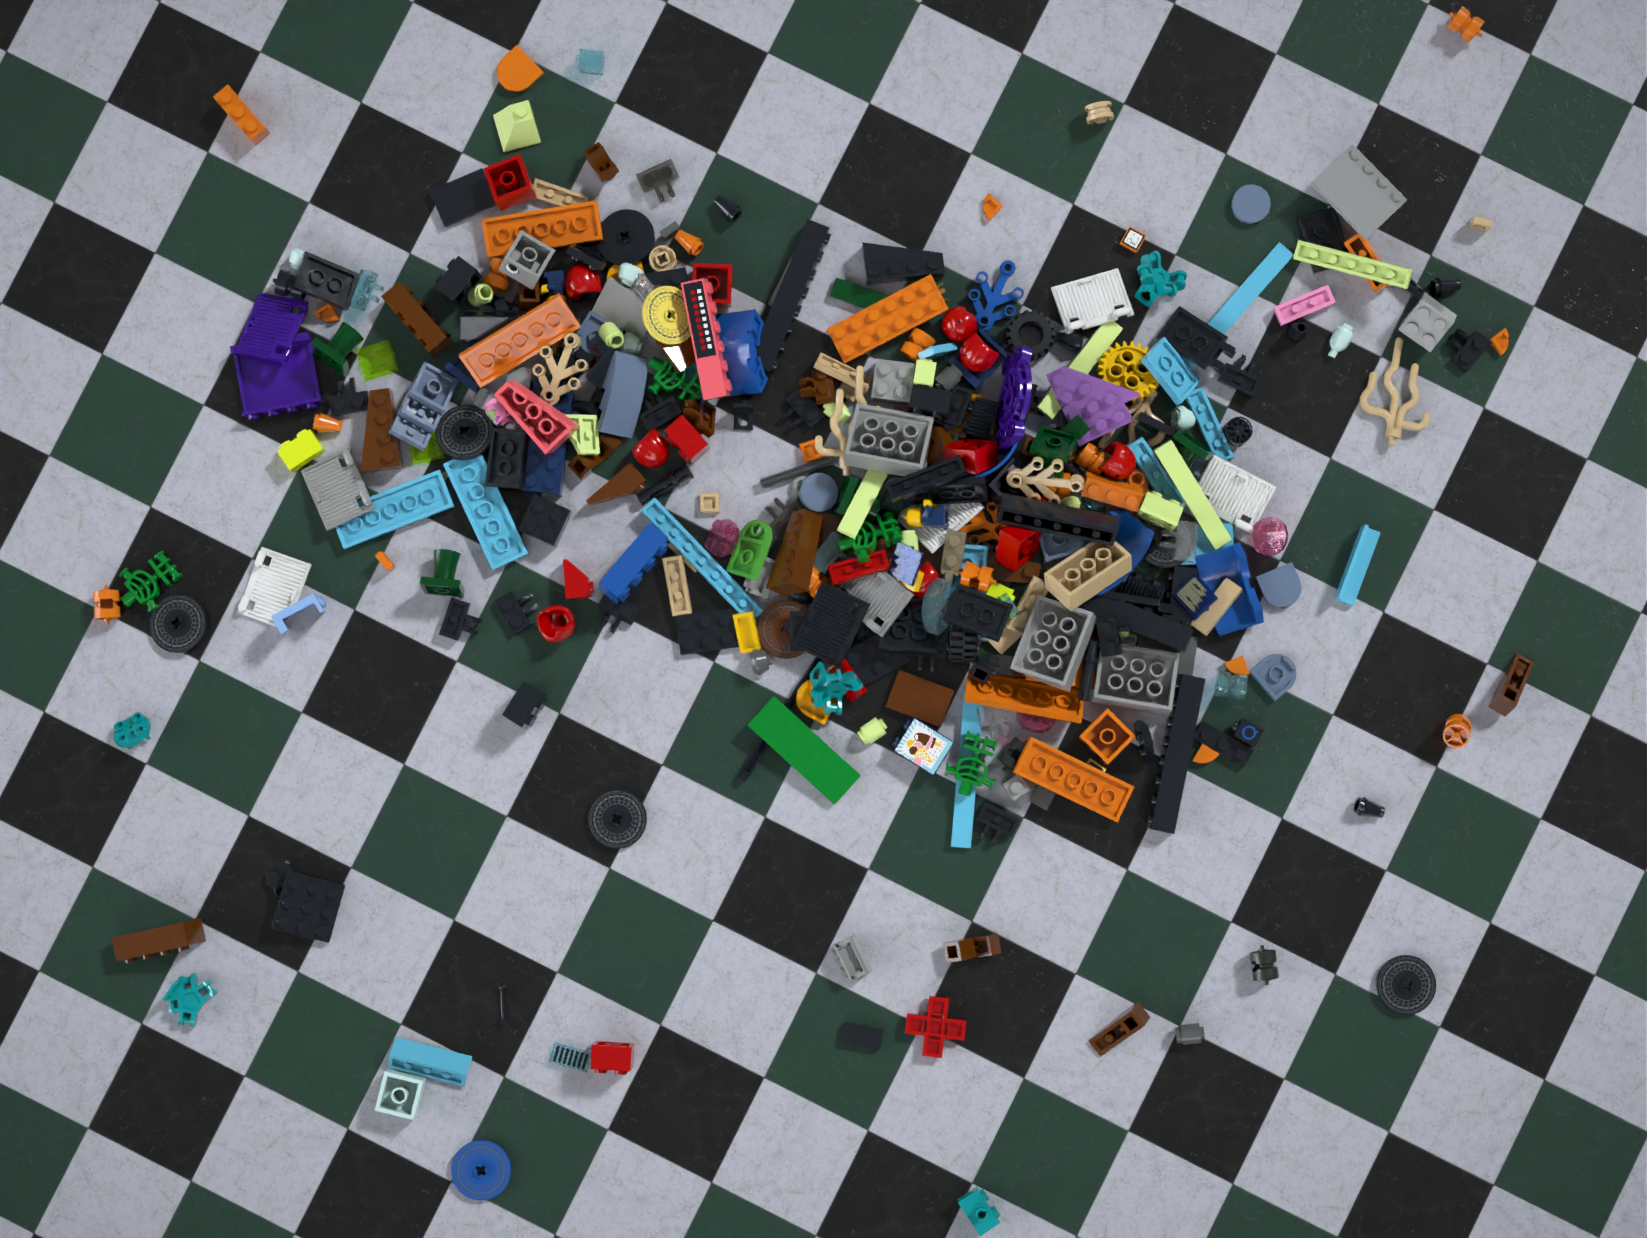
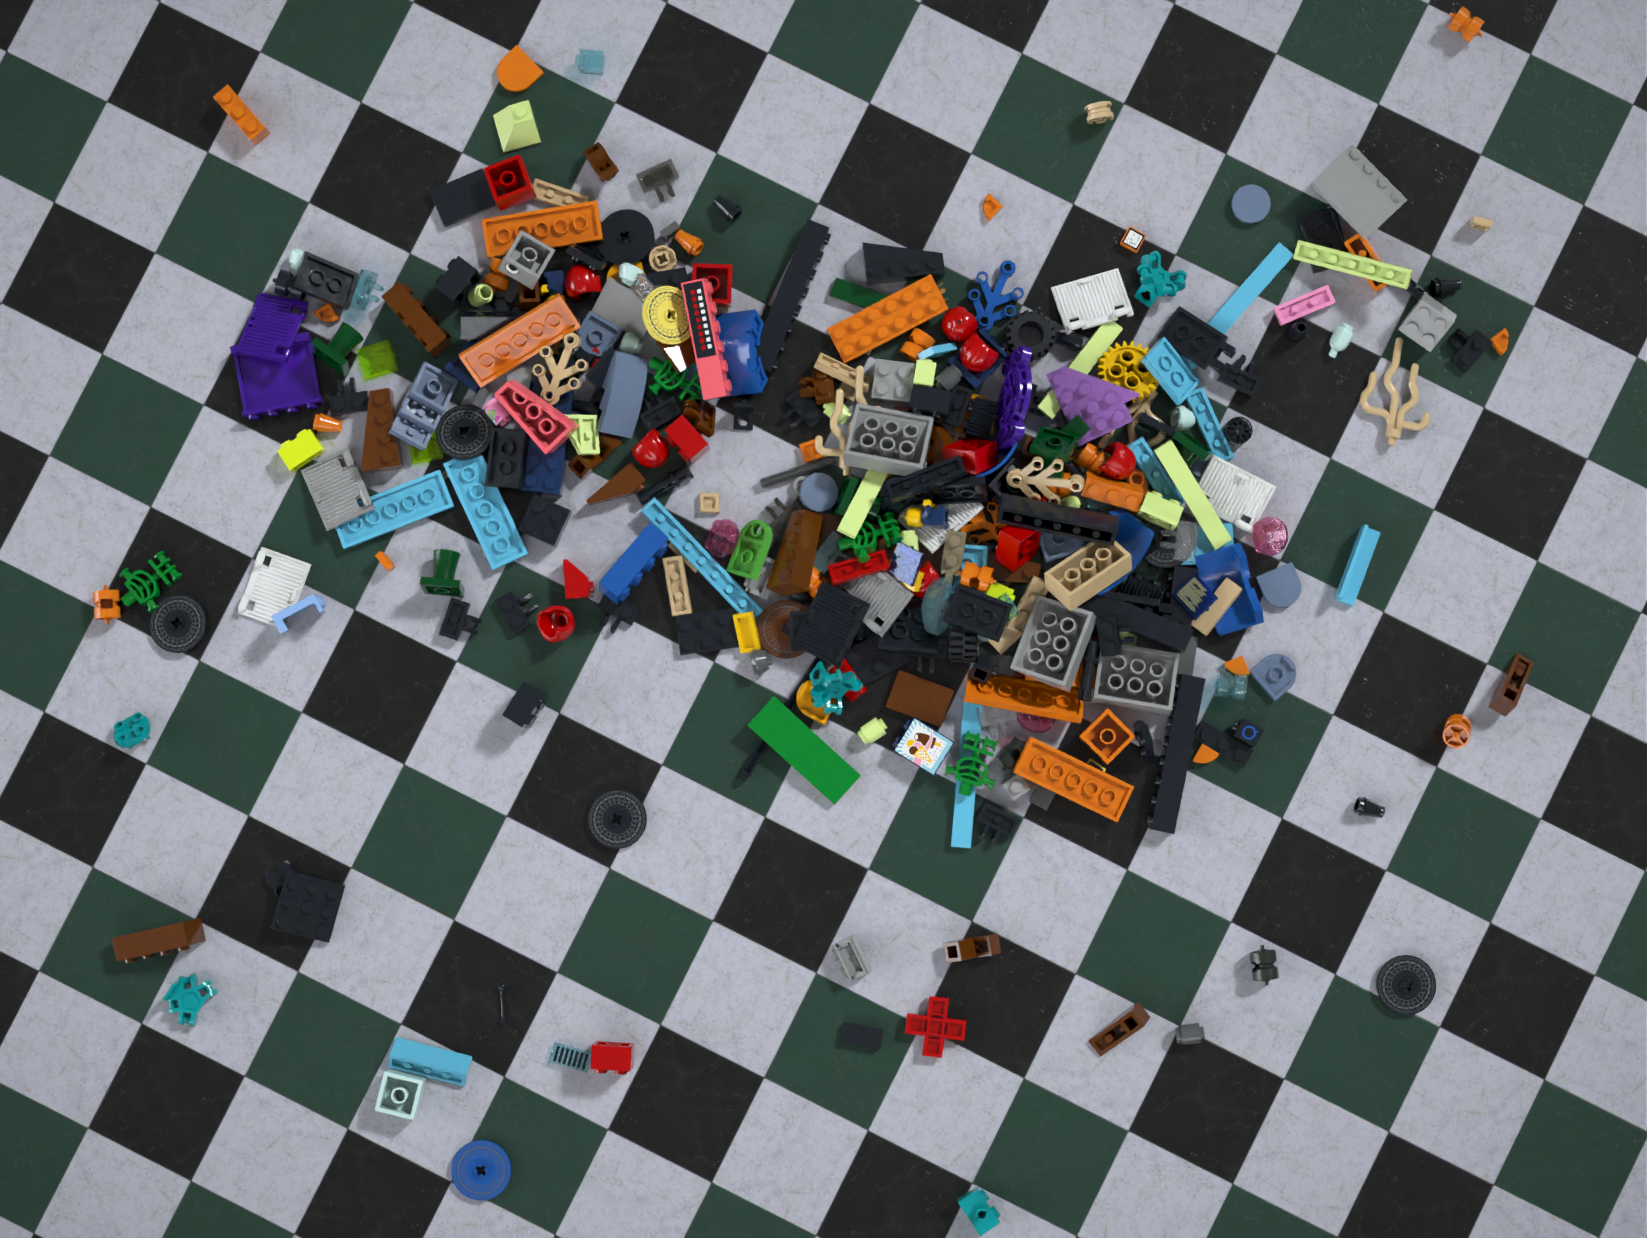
(611, 335): yellowish green brick -> none

